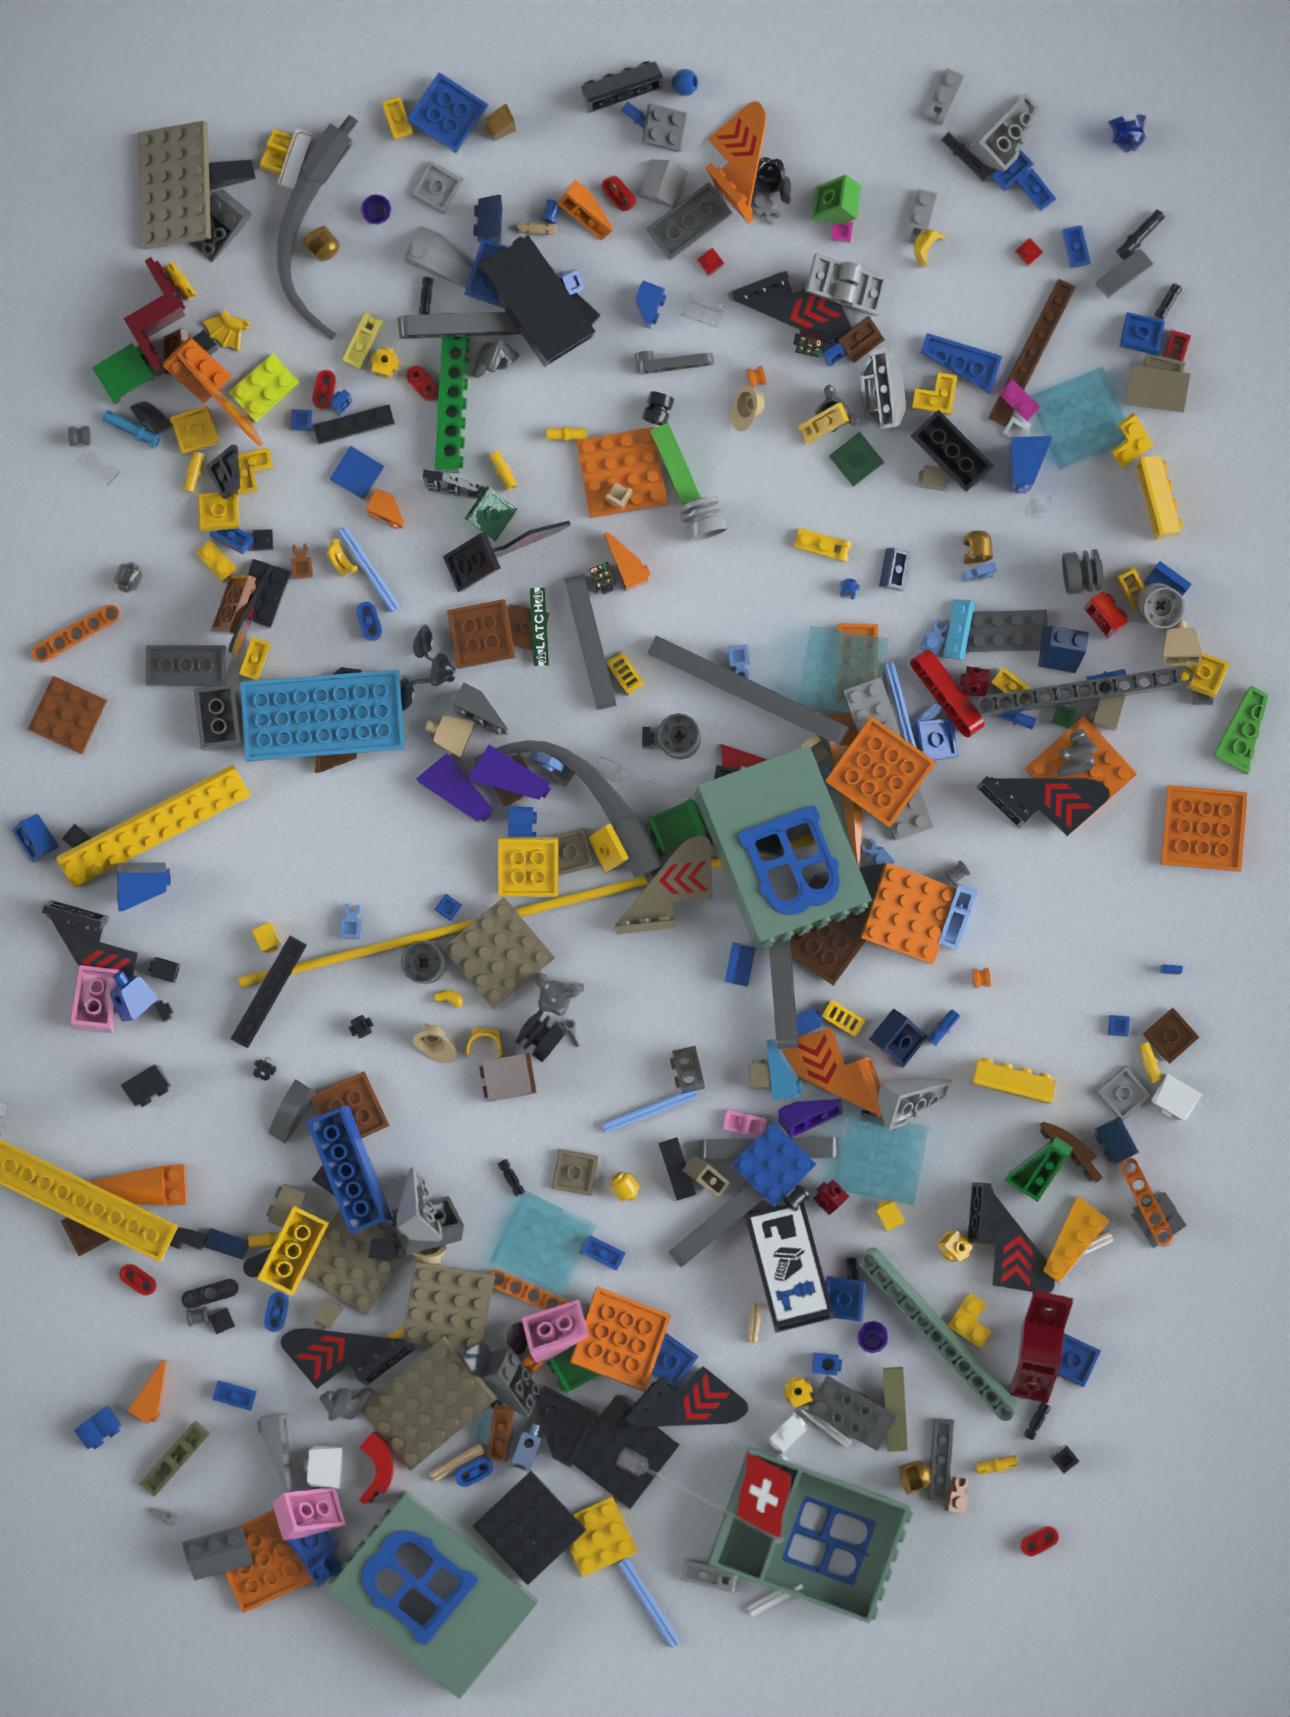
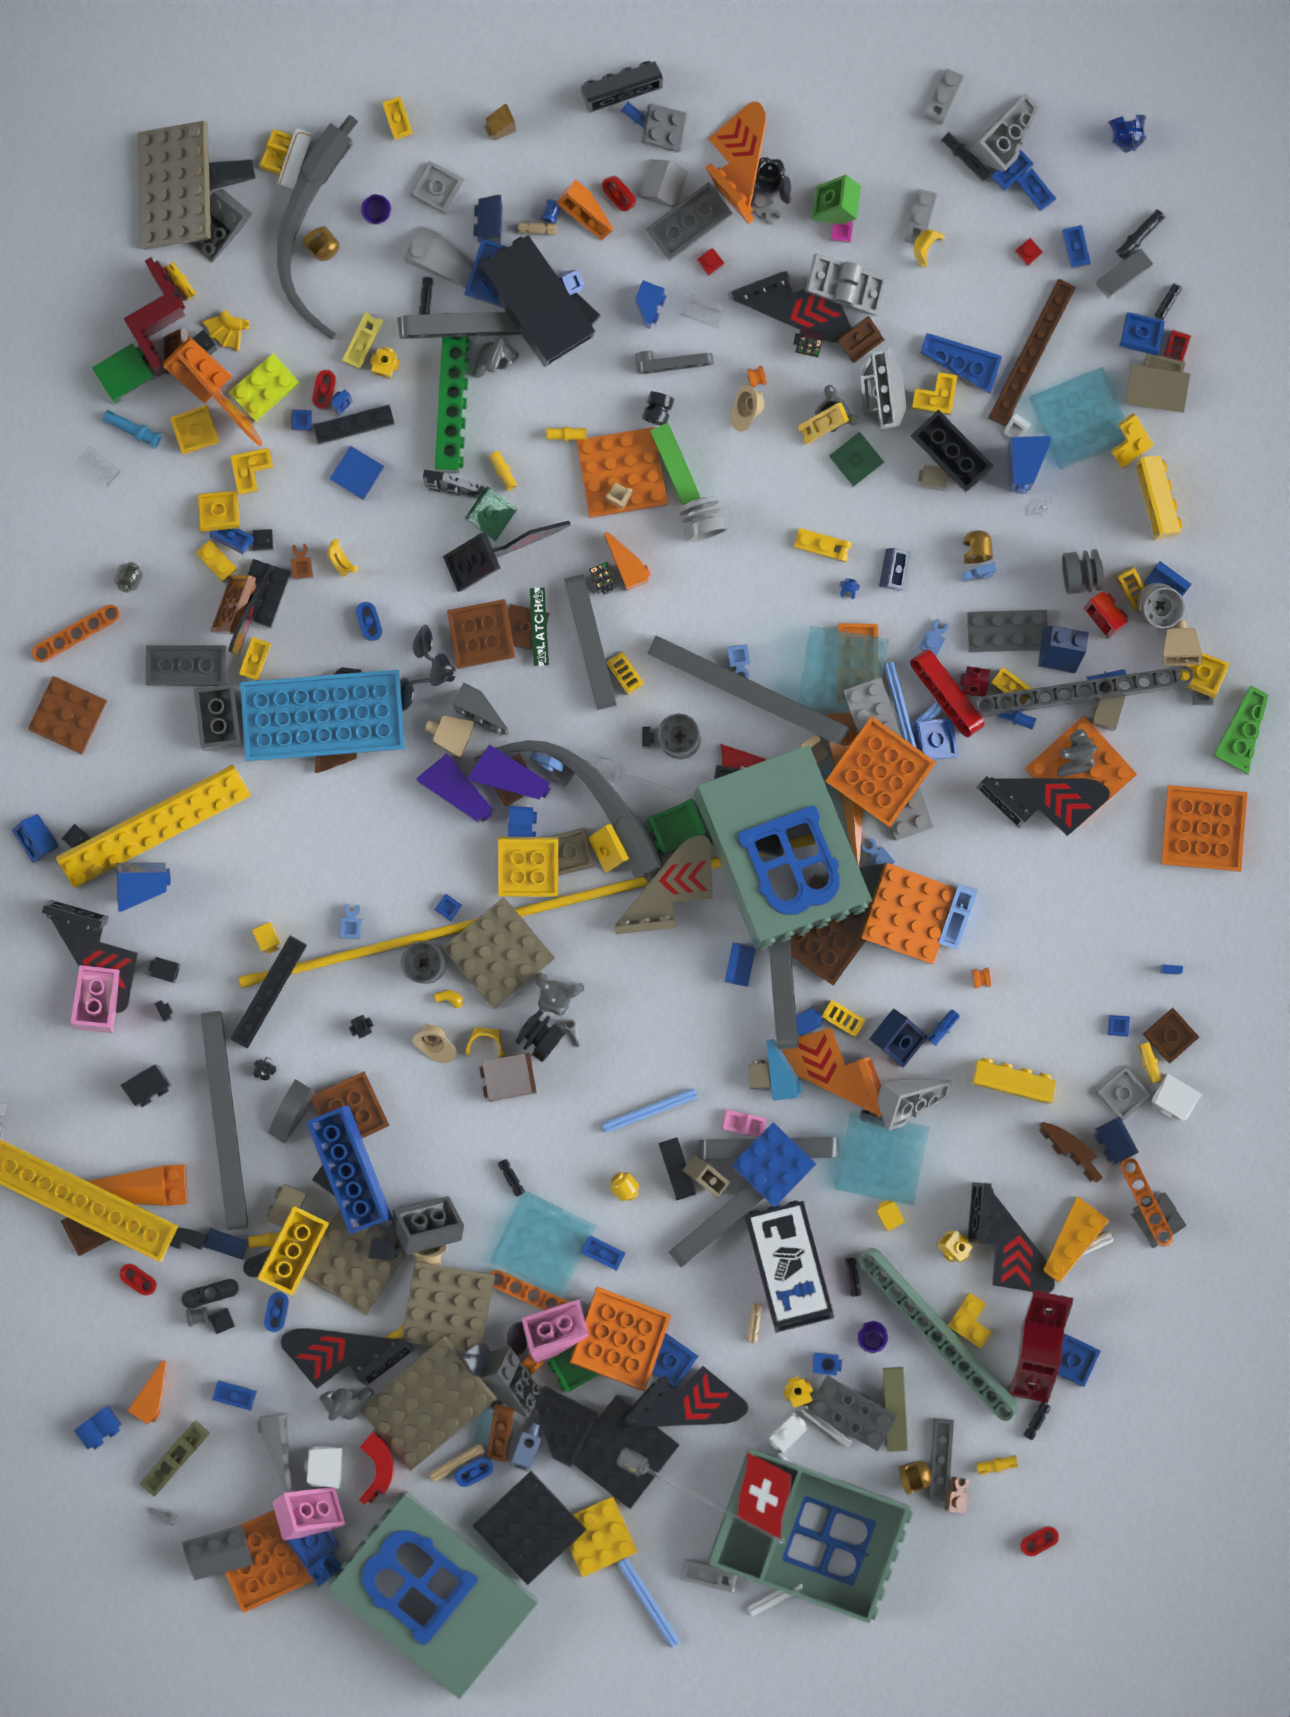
(79, 436): dark grey wheel -> none
(131, 996): torso -> none
(154, 417): black slope -> none
(193, 471): yellow pin -> none
(224, 1120): none -> dark grey beam
(225, 471): black wing -> none
(327, 1313): dark tan brick -> none
(368, 569): light blue axle -> none
(385, 507): orange slope -> none
(416, 1212): light grey wedge -> none
(421, 383): red plate -> none
(447, 112): blue plate -> none
(575, 1172): dark tan tile -> none
(684, 82): blue piece -> none
(691, 1069): clear smoke brick -> none
(796, 1198): black bush -> none
(807, 1114): dark purple slope -> none
(830, 1196): dark red brick -> none
(833, 354): blue tile -> none
(847, 1297): blue tile -> none
(950, 874): dark grey bush -> none
(958, 629): medium azure plate -> none
(1019, 400): dark pink plate -> none
(1039, 1169): green wedge -> none
(1063, 716): dark green plate -> none
(1064, 1459): black brick -> none

